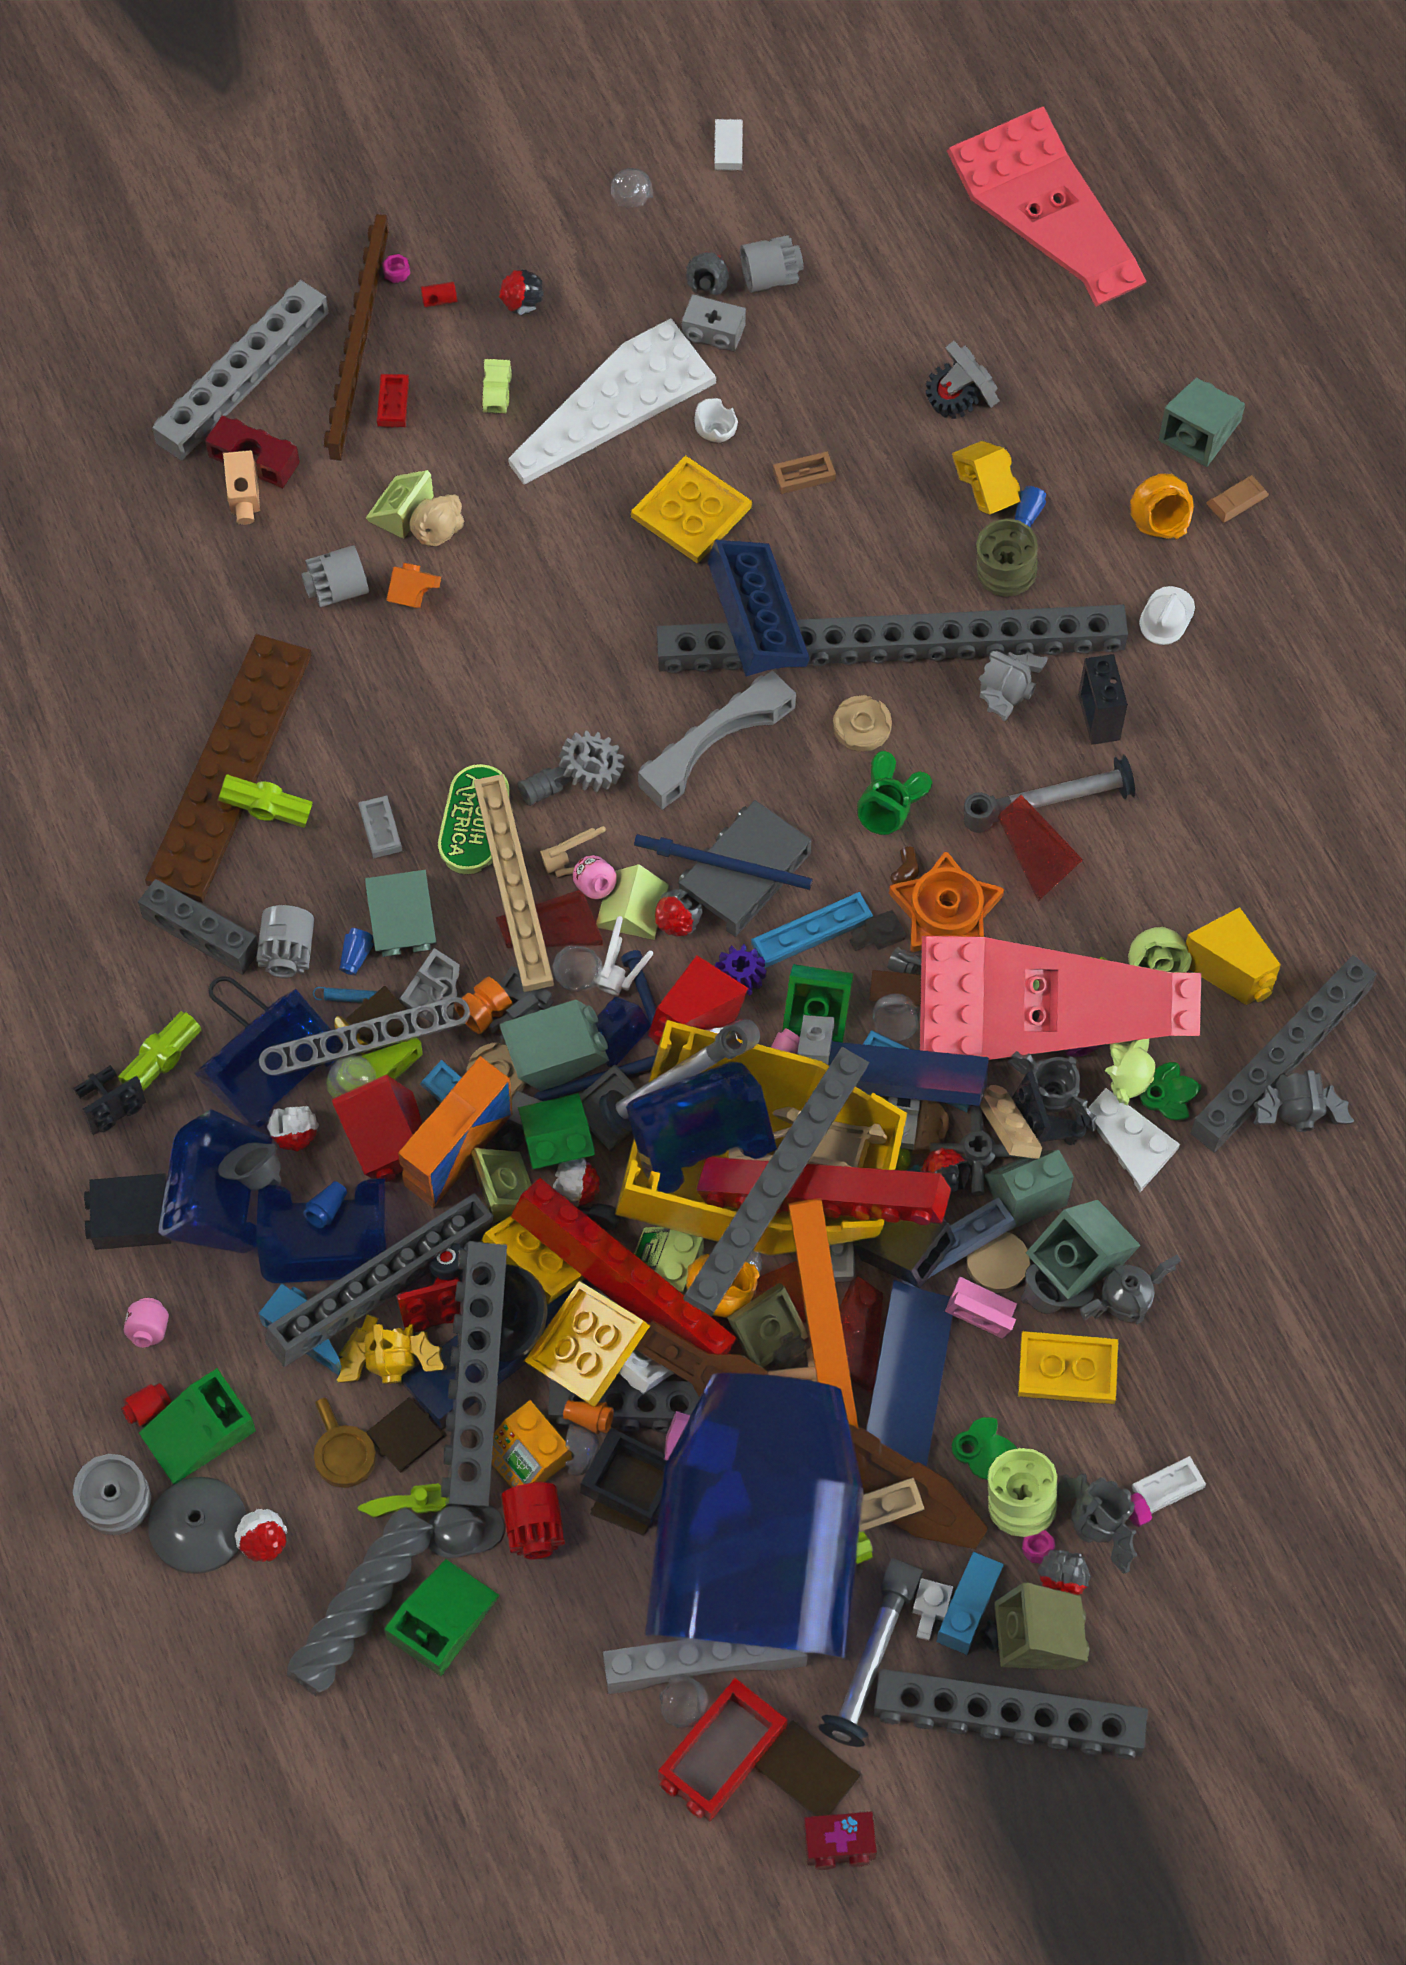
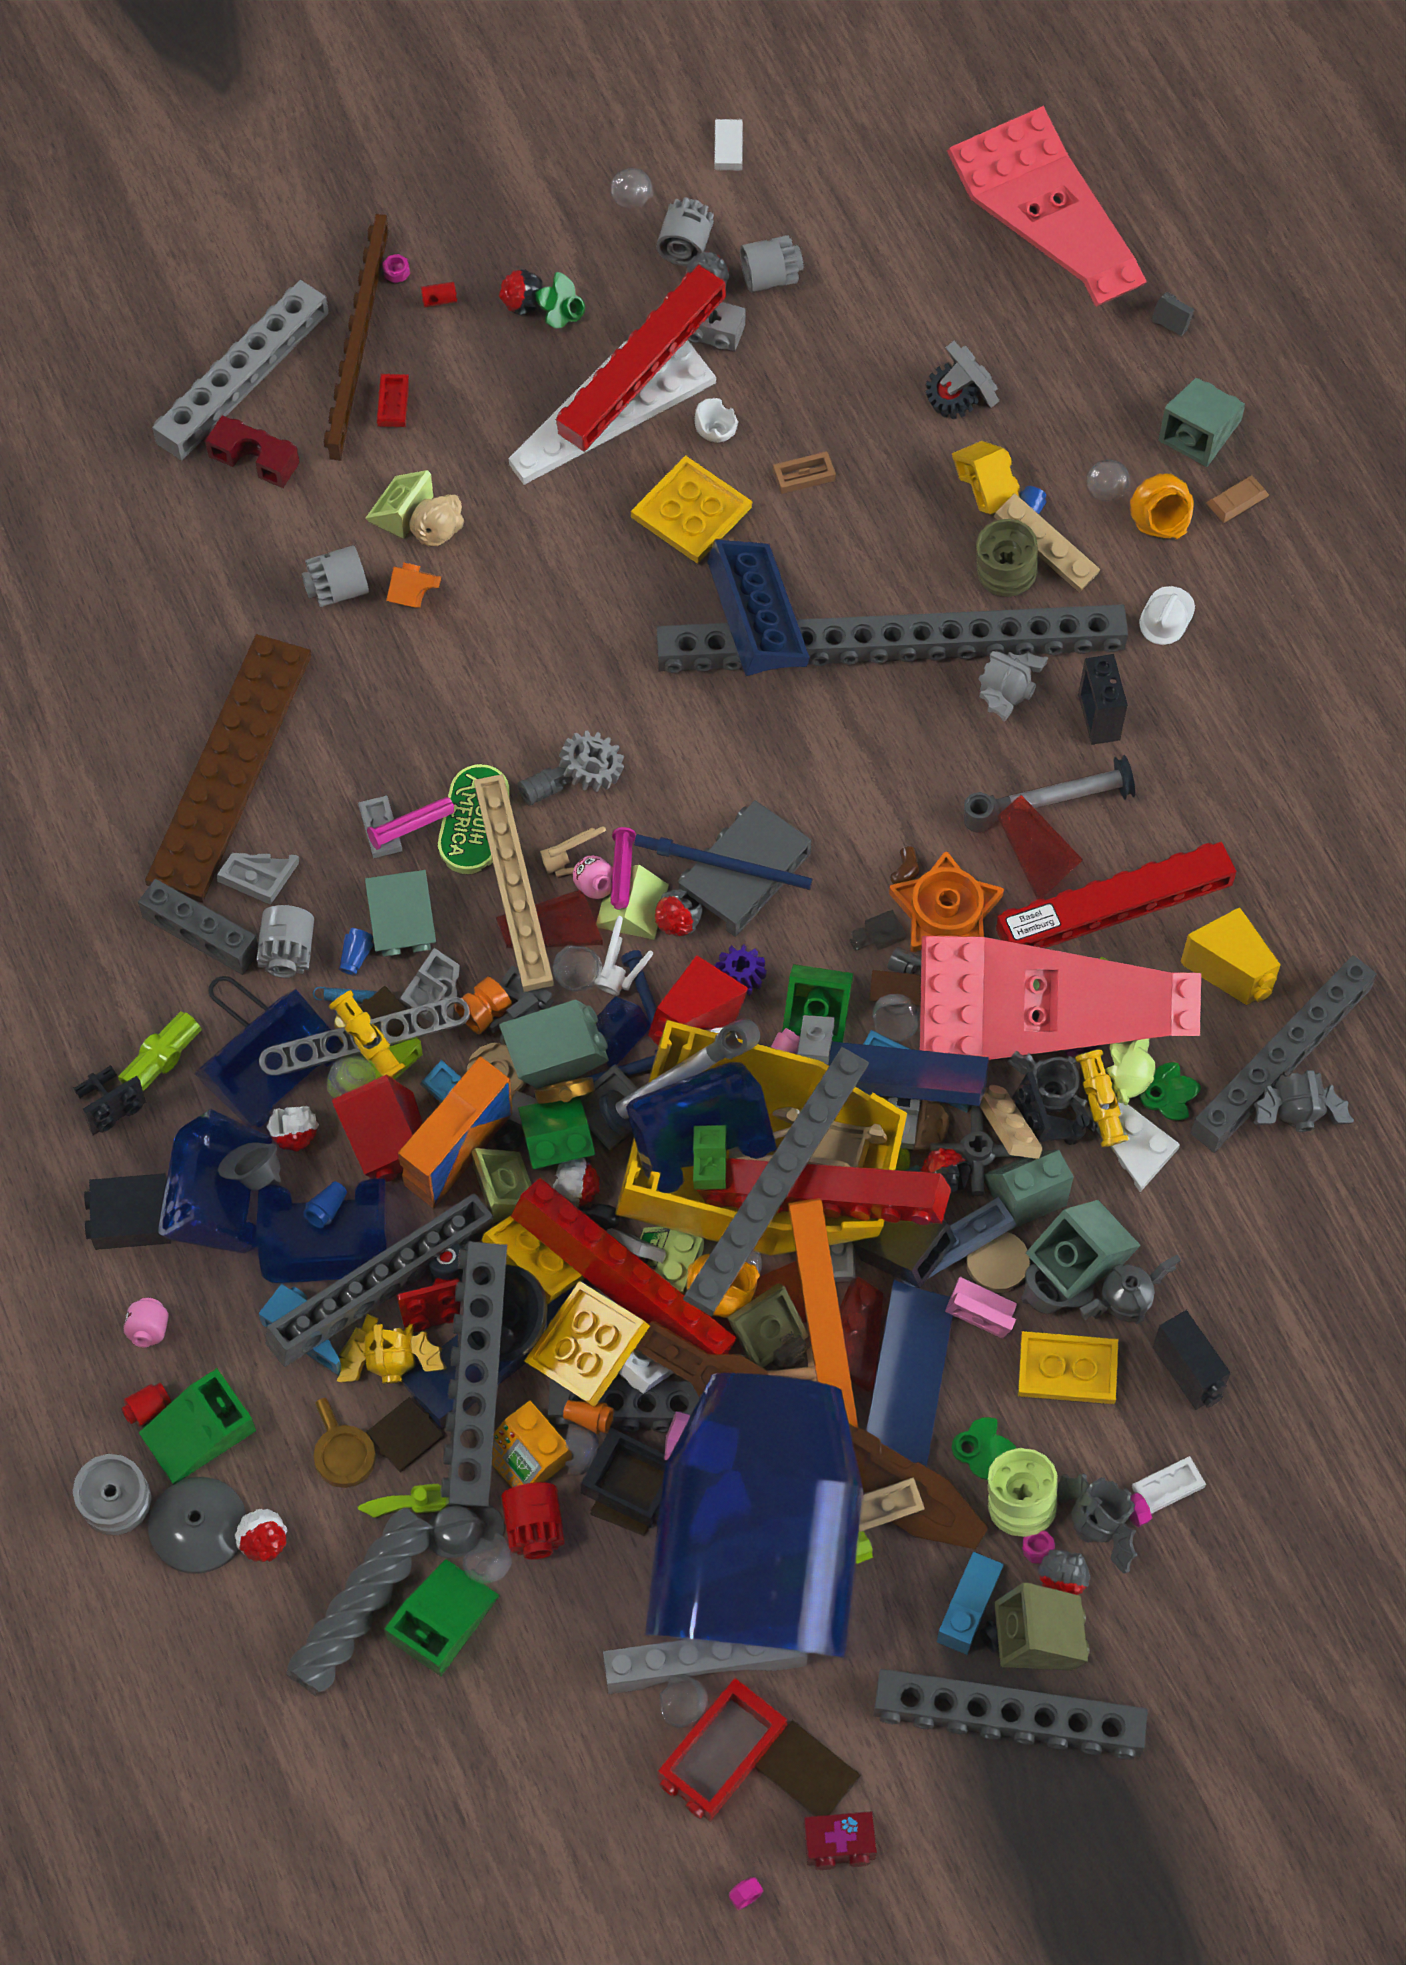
(242, 485): light nougat torso -> none
(257, 874): none -> light grey wing
(265, 801): lime piece -> none
(358, 1025): none -> yellow piece
(410, 822): none -> dark pink axle
(489, 1560): none -> clear hair
(496, 385): yellowish green leg -> none
(557, 301): none -> green plate
(564, 1090): none -> pearl gold piece
(621, 875): none -> dark pink axle
(638, 1246): none -> light grey plate
(640, 357): none -> red brick
(684, 231): none -> light grey gear
(709, 1157): none -> bright green slope
(745, 1892): none -> dark pink tile
(760, 704): light grey arch -> none
(812, 929): dark azure tile -> none
(862, 723): tan tile -> none
(887, 800): green piece -> none
(898, 1588): piece -> none
(932, 1604): white plate -> none
(1052, 546): none -> tan plate
(1100, 1092): none -> yellow piece
(1108, 480): none -> clear hair
(1119, 898): none -> red brick
(1160, 950): yellowish green cylinder -> none
(1172, 314): none -> dark grey tile
(1191, 1360): none -> black brick

